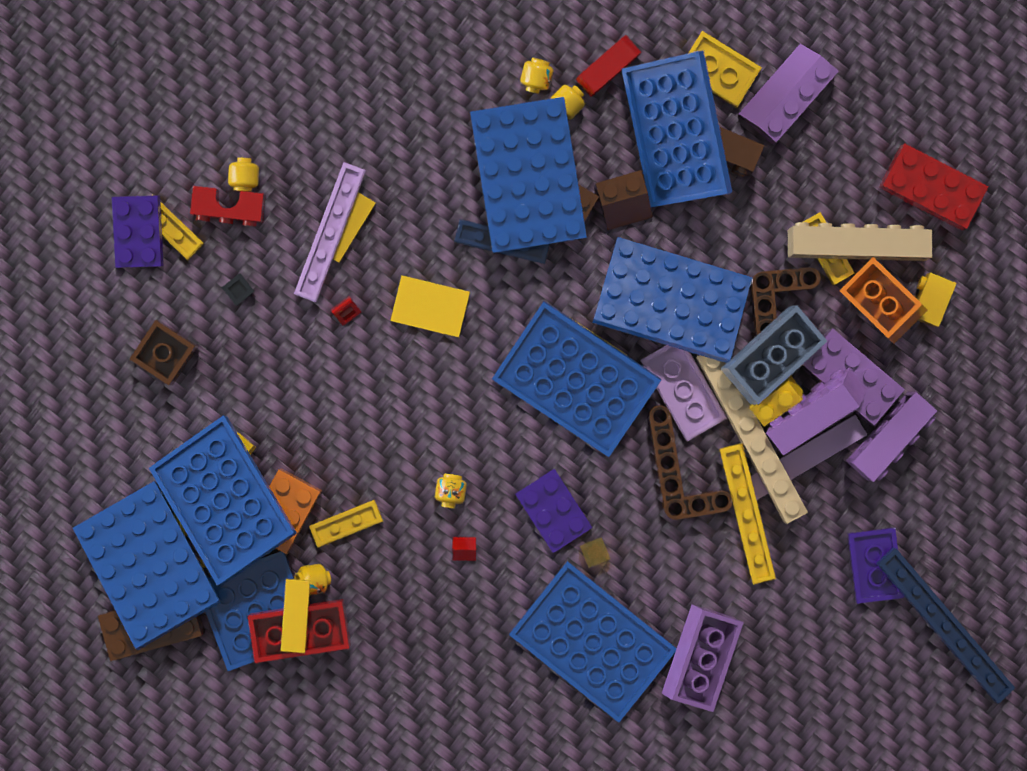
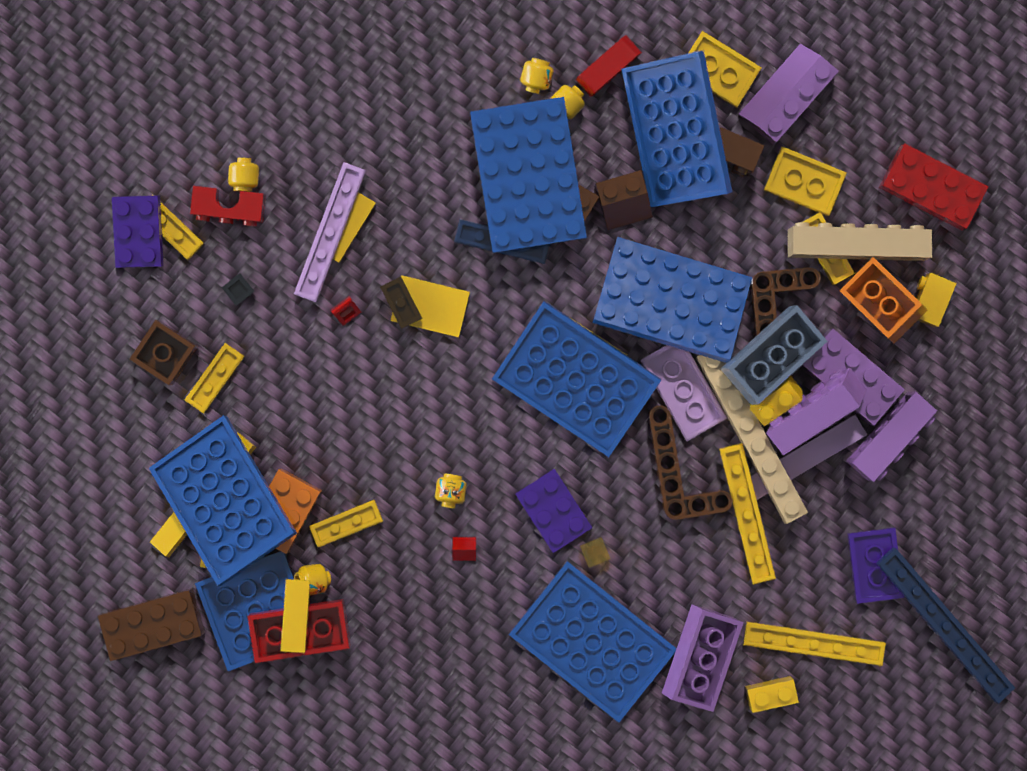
(146, 565): blue plate -> none
(214, 378): none -> yellow tile
(401, 302): none -> dark brown plate
(771, 694): none -> yellow brick
(804, 181): none -> yellow tile
(814, 643): none -> yellow tile

